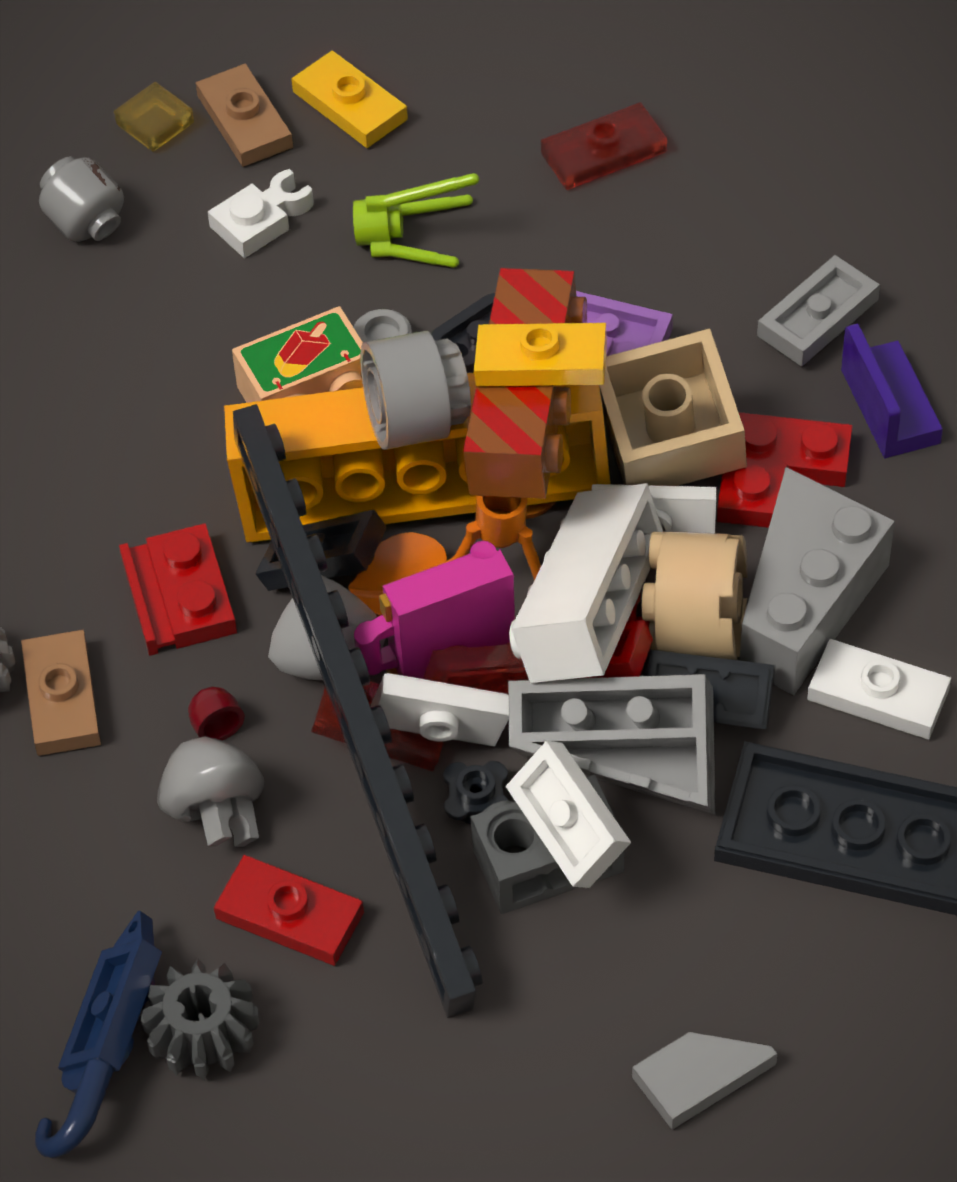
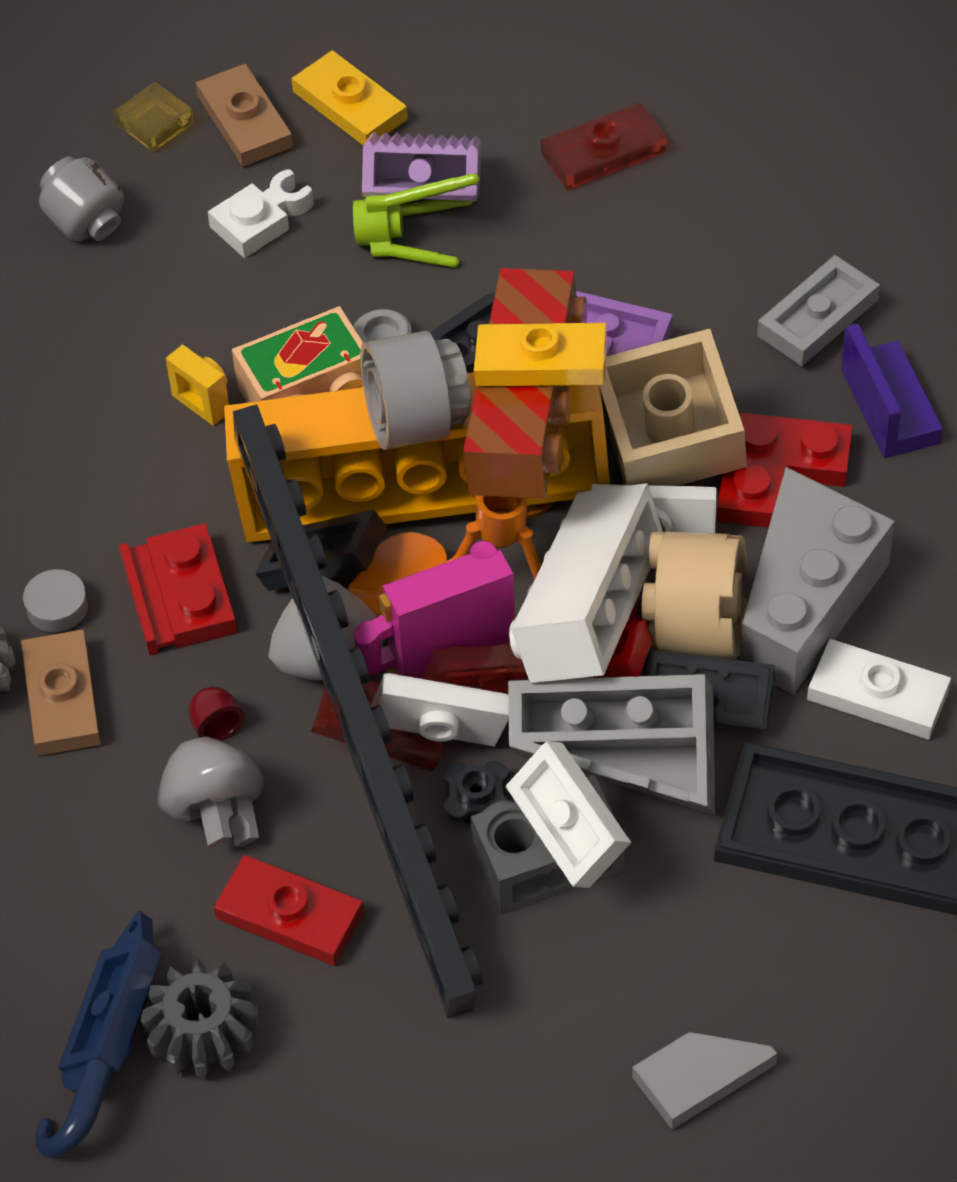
(55, 600): none -> light grey tile
(198, 384): none -> yellow plate
(413, 162): none -> lavender brick

